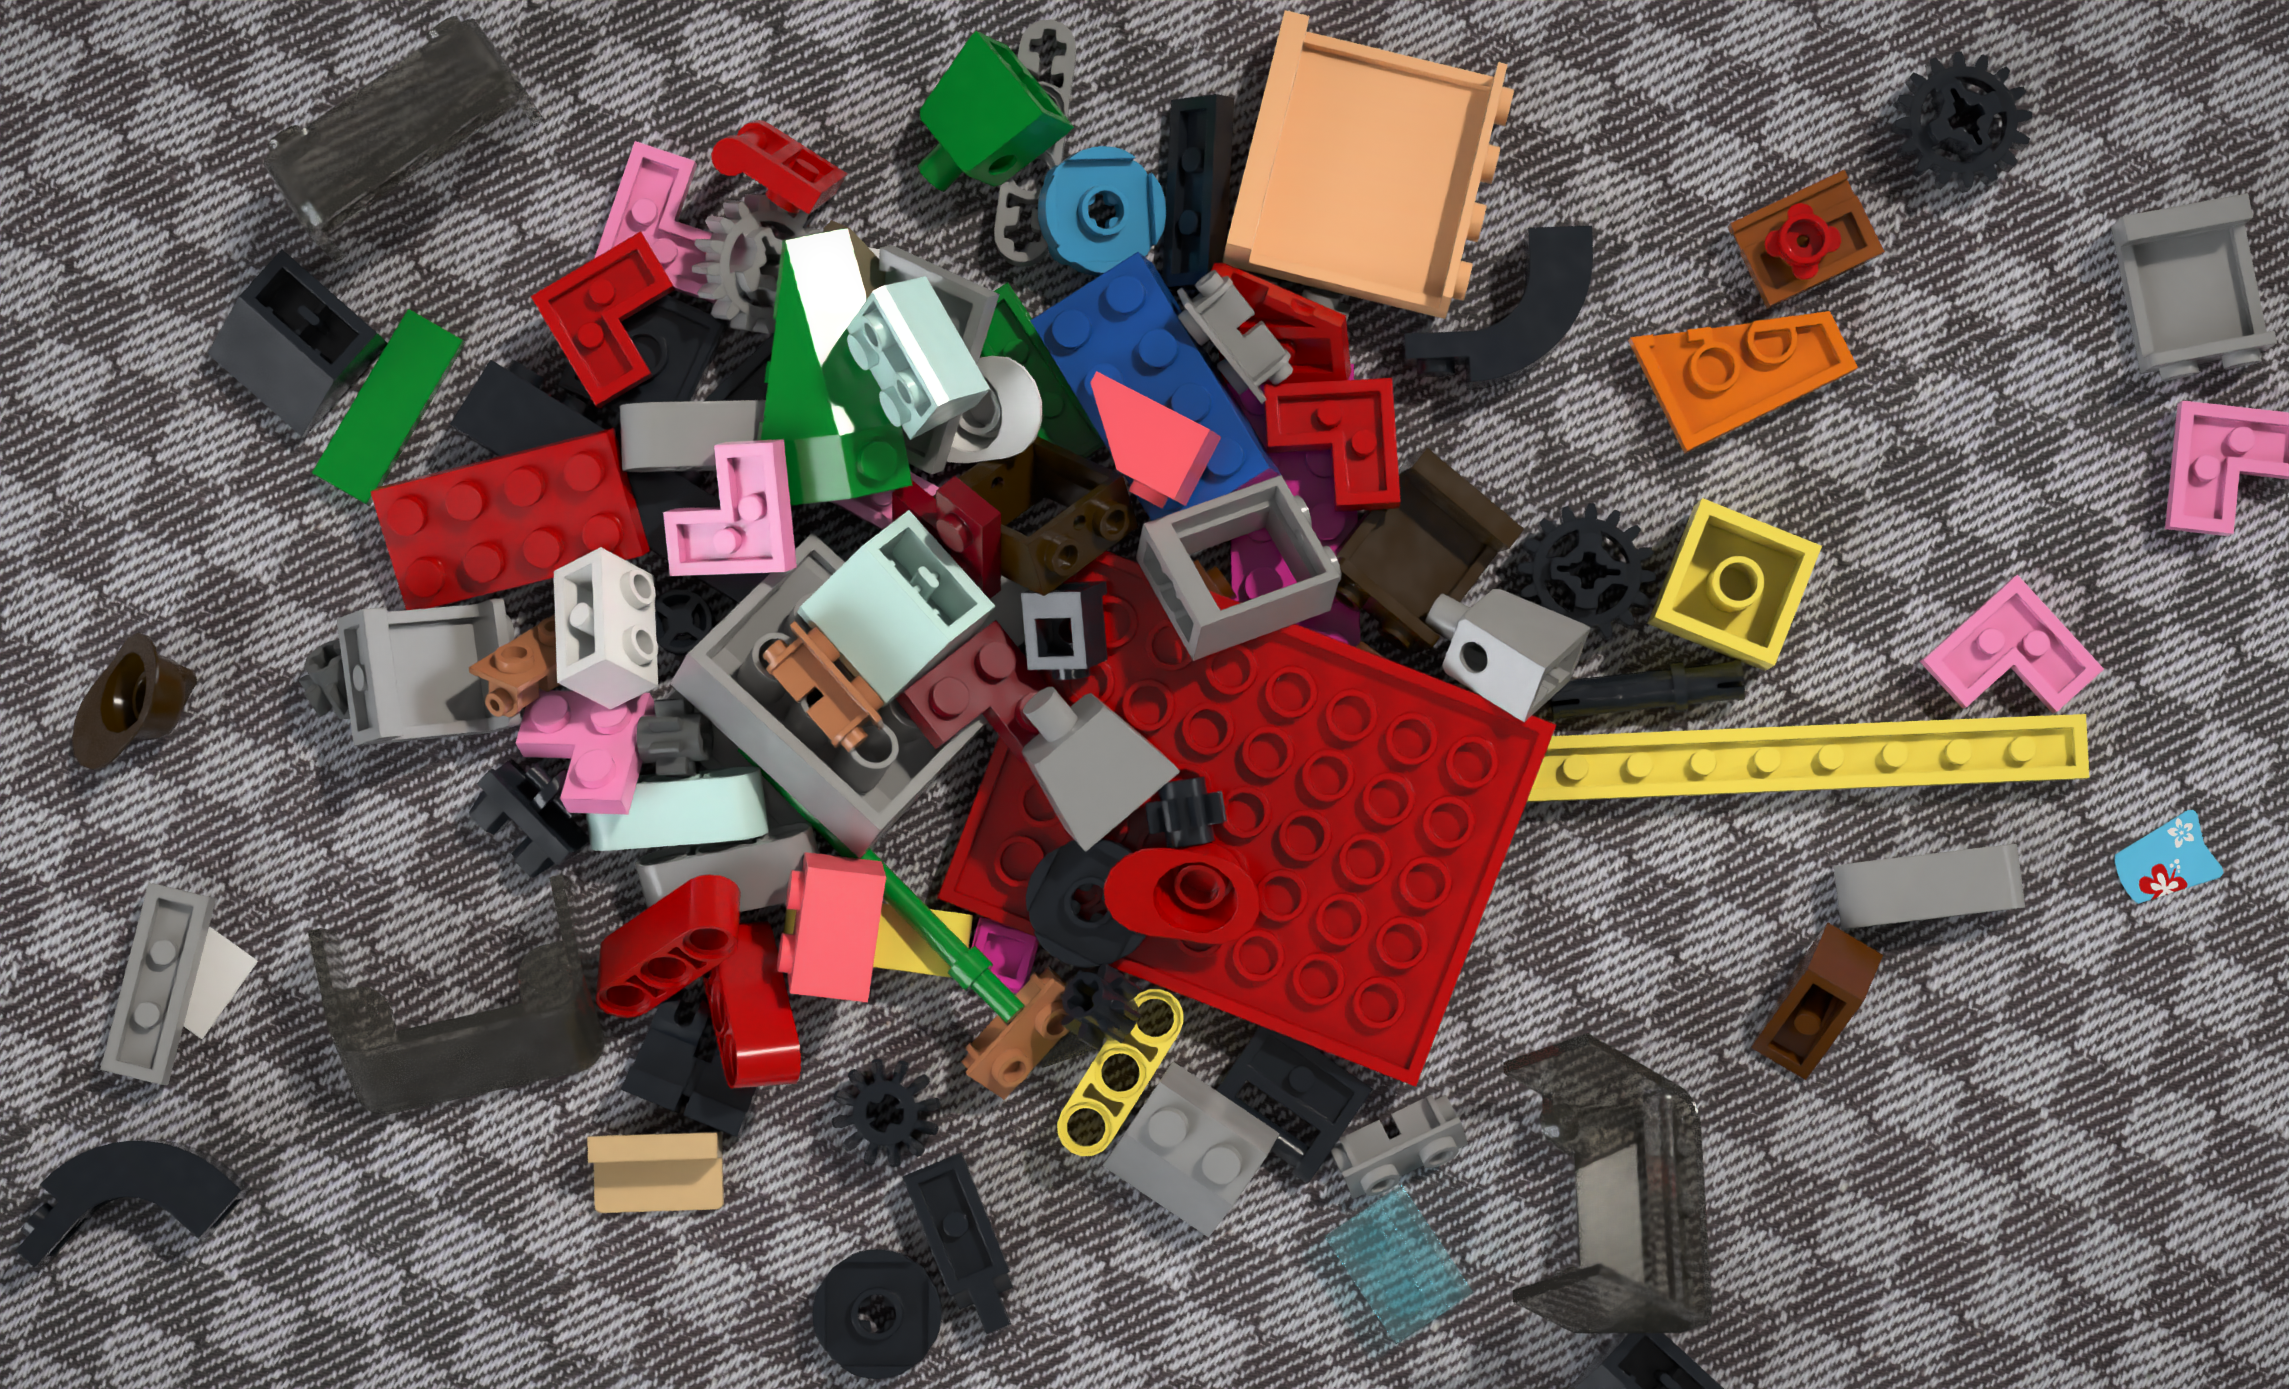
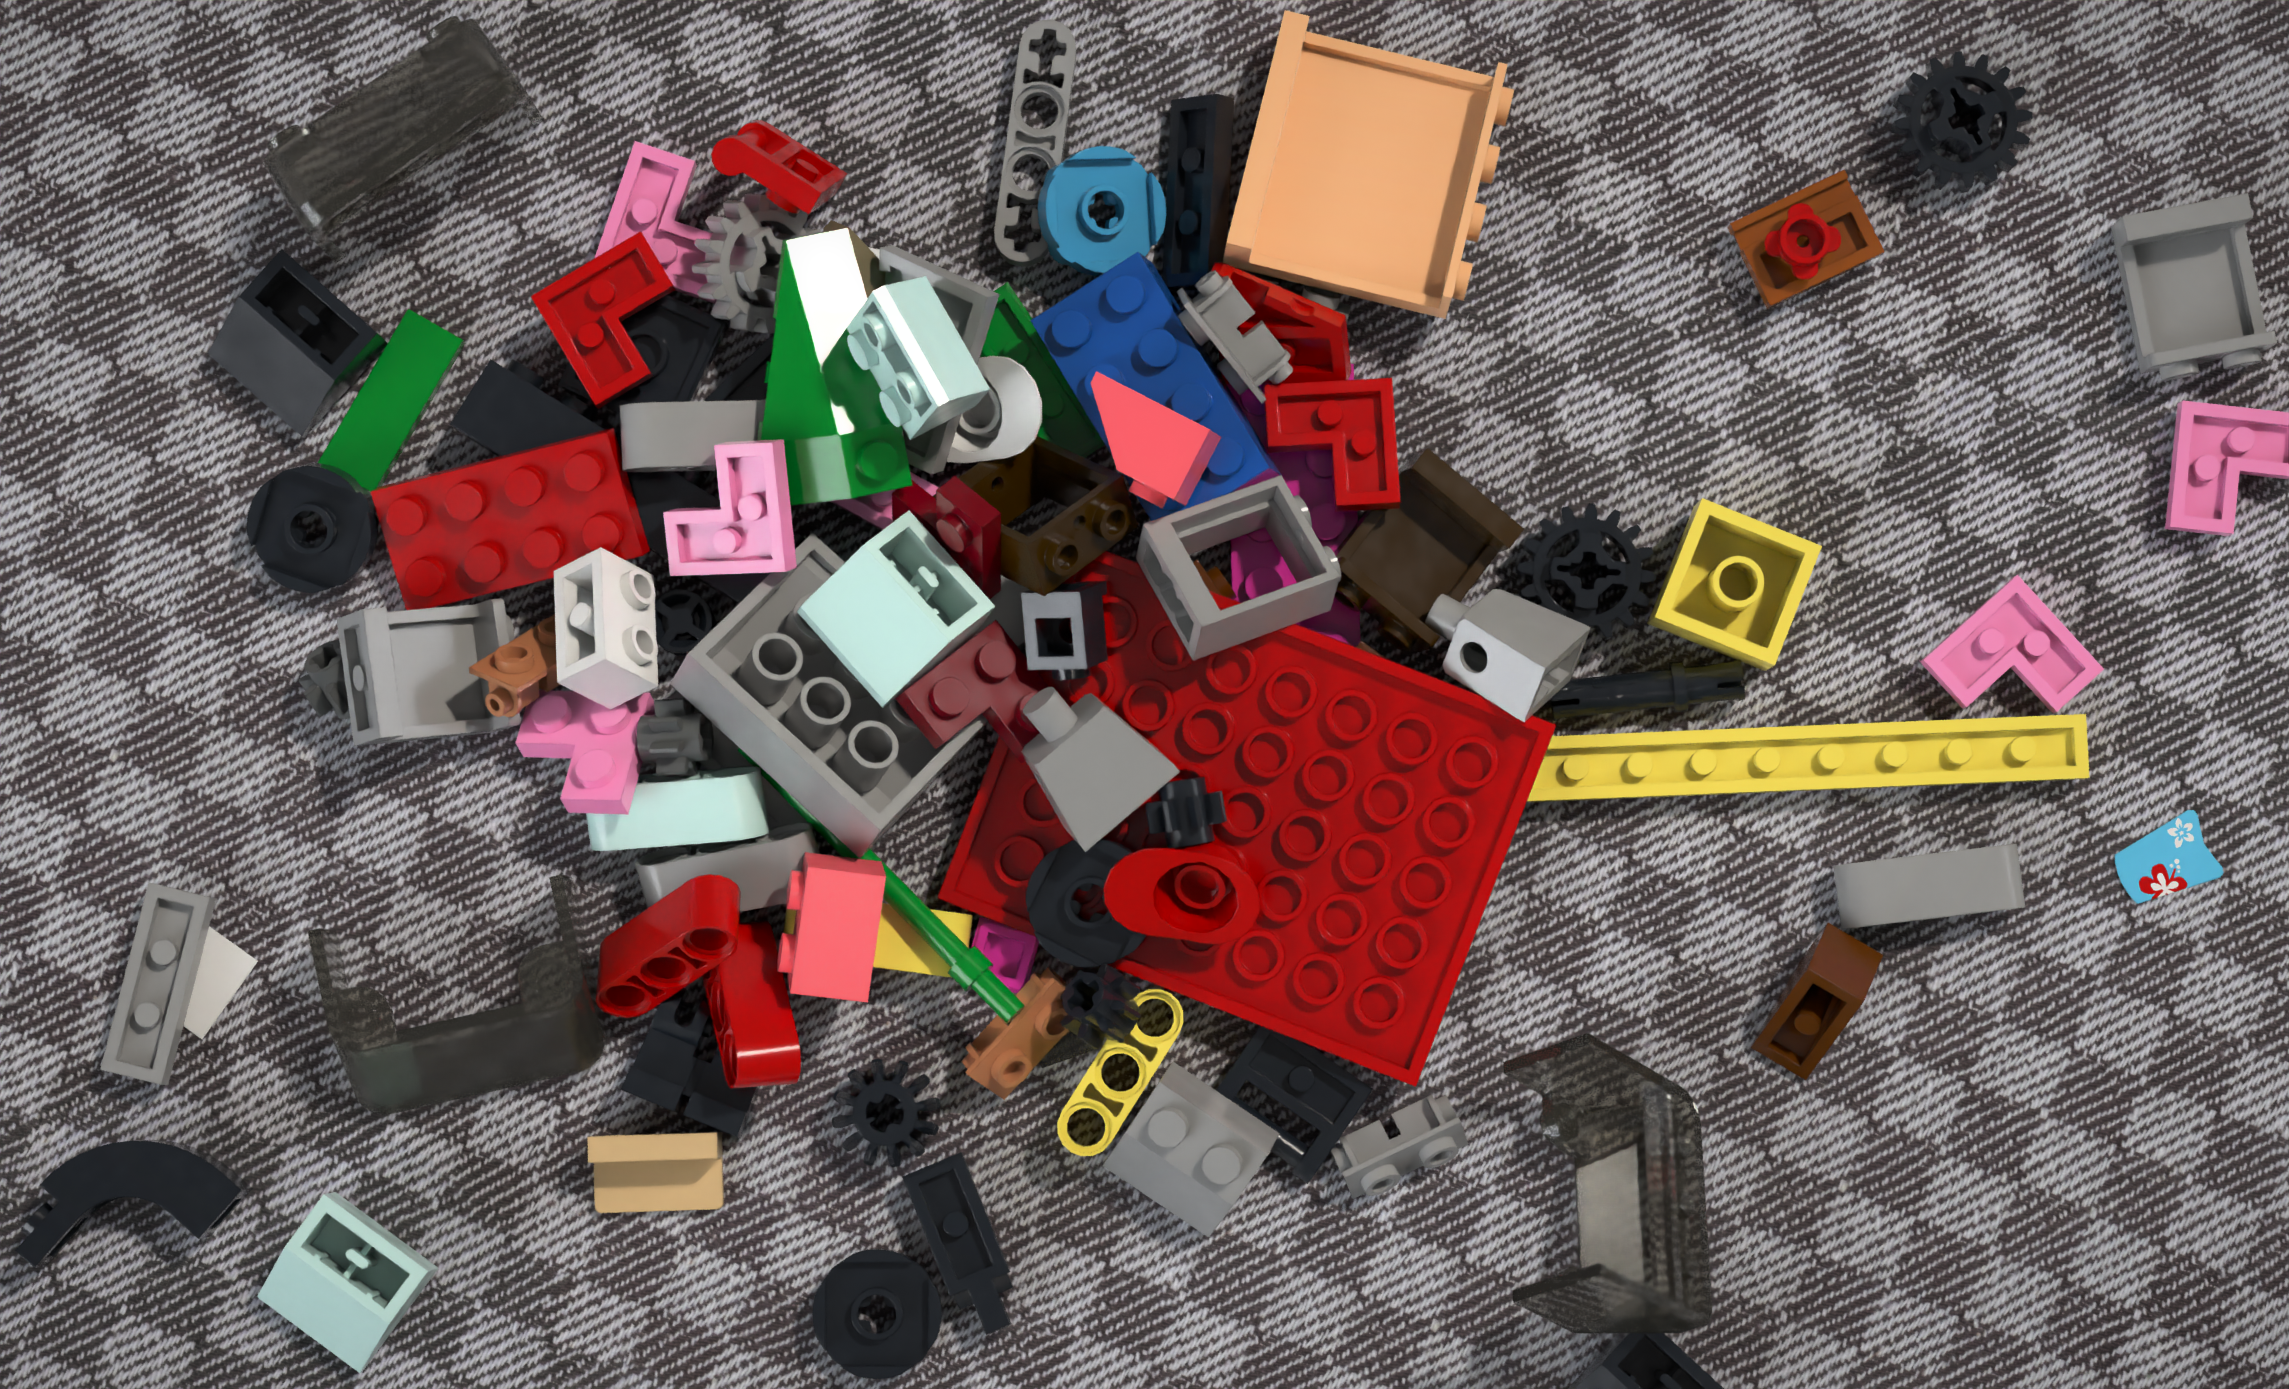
(130, 701): dark brown piece -> none
(281, 544): none -> black plate
(345, 1280): none -> light aqua slope
(536, 807): black hips -> none
(809, 666): nougat hinge -> none
(987, 117): green torso -> none
(1398, 1264): clear light blue plate -> none
(1554, 291): black arch -> none
(1737, 373): orange wing -> none

